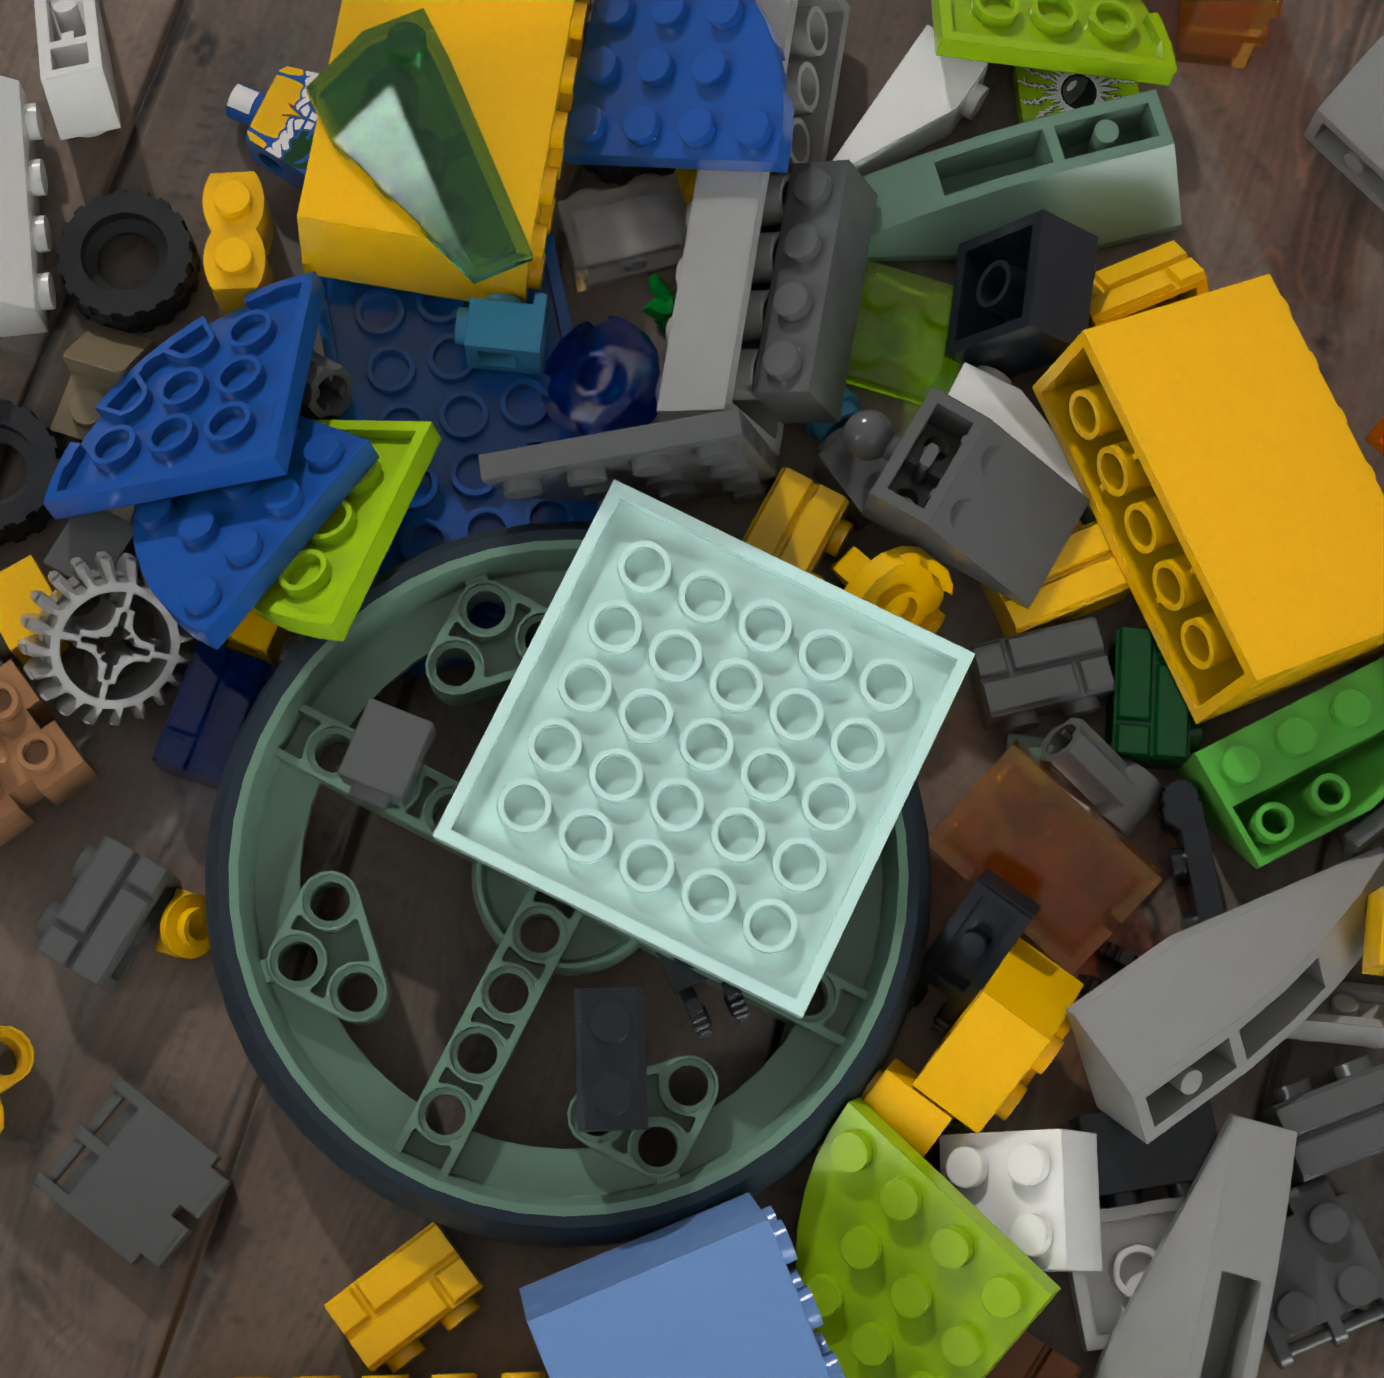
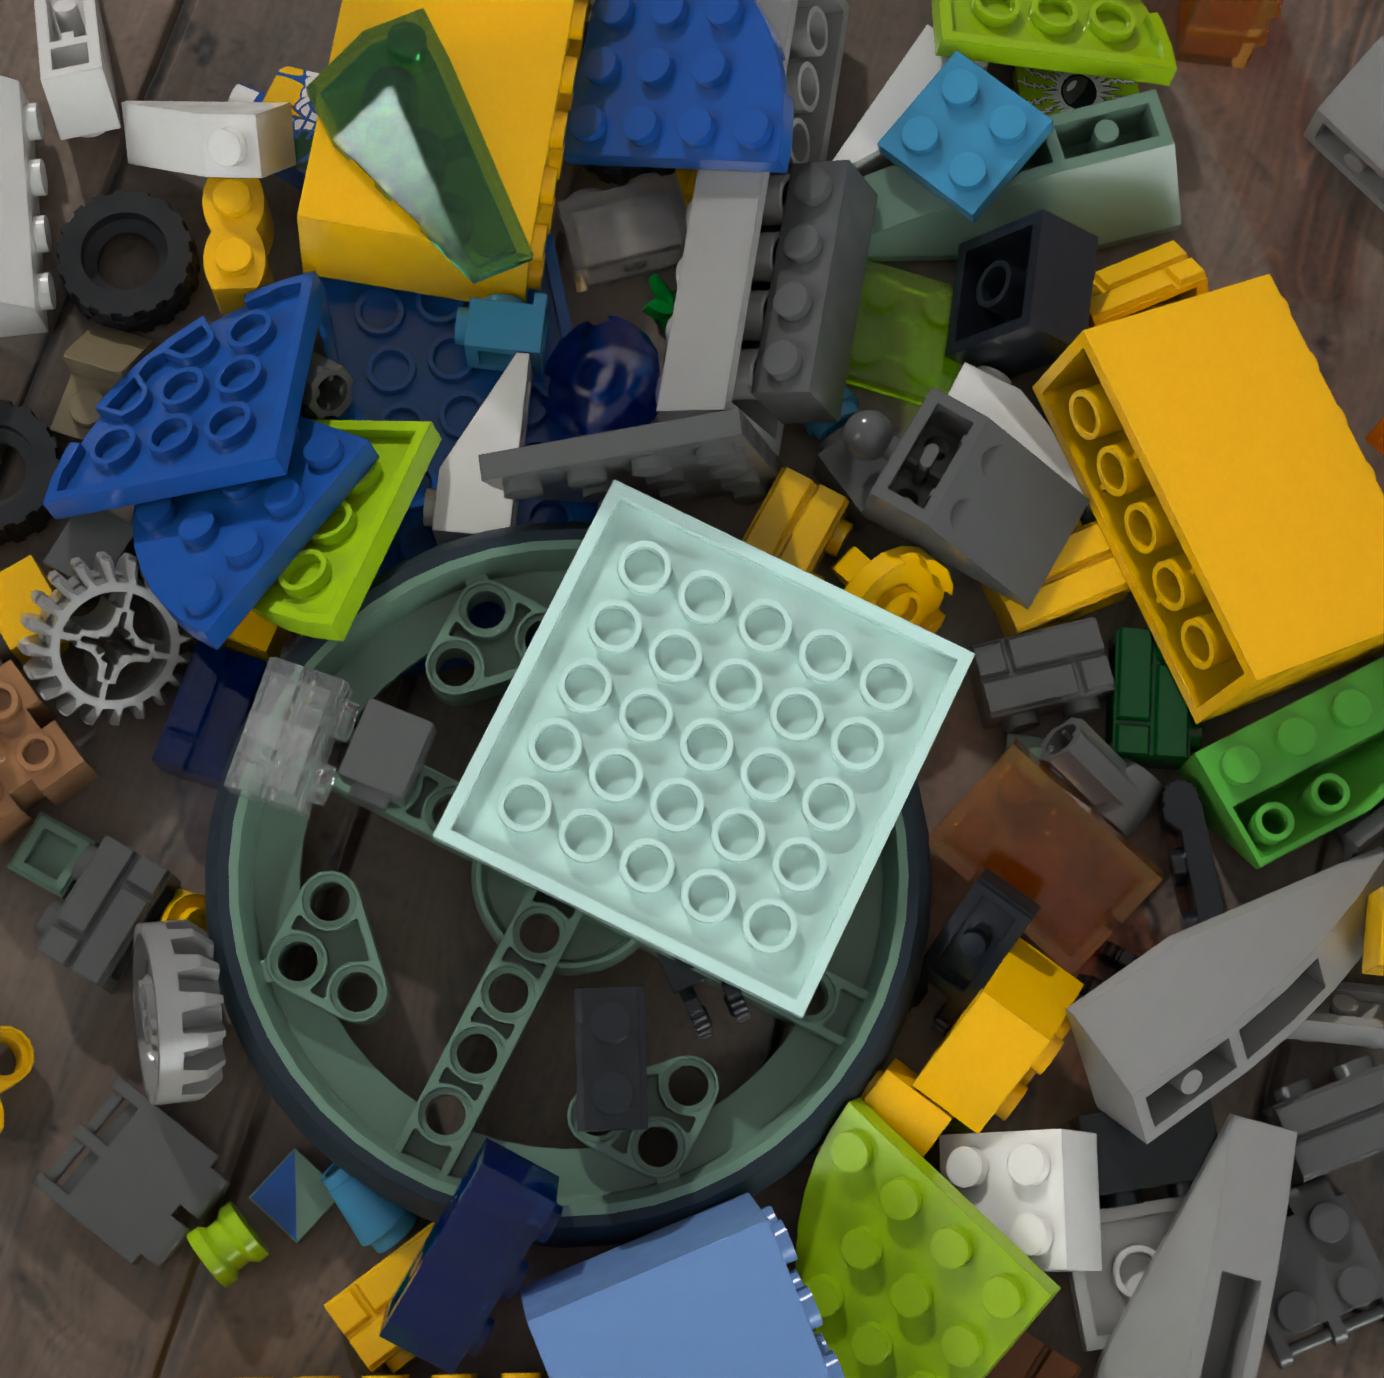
(49, 855): none -> sand green tile
(177, 1011): none -> light grey gear
(210, 137): none -> white slope
(228, 1244): none -> lime wheel
(291, 738): none -> clear brick
(294, 1196): none -> tile
(370, 1216): none -> dark azure cone
(462, 501): none -> white slope
(472, 1257): none -> clear blue brick
(965, 136): none -> dark azure plate

